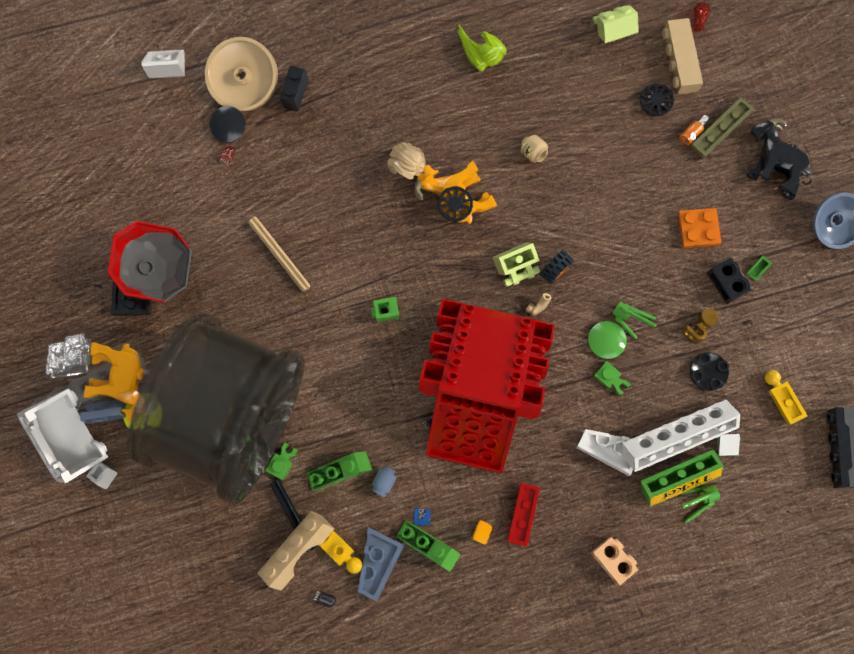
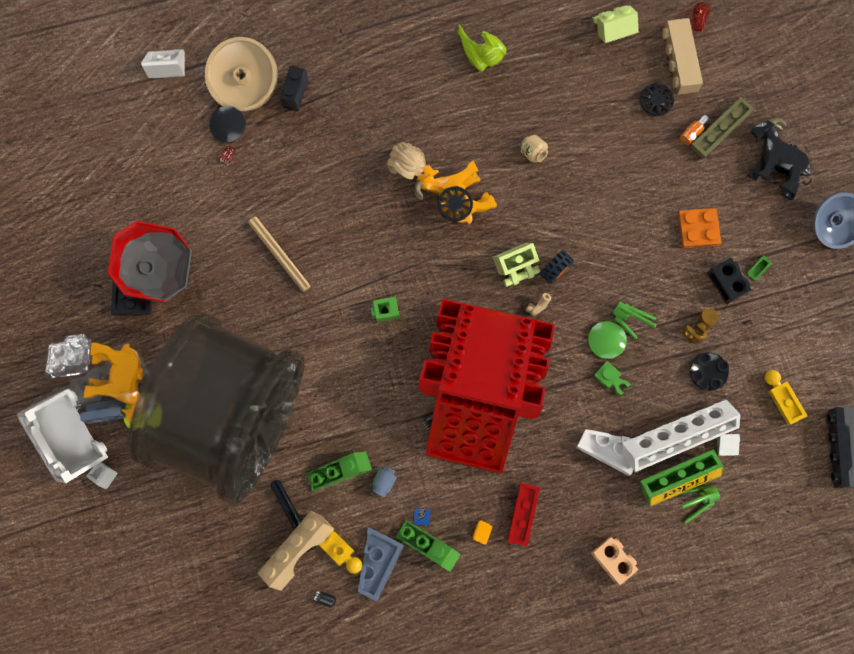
(280, 464): bright green plate -> none

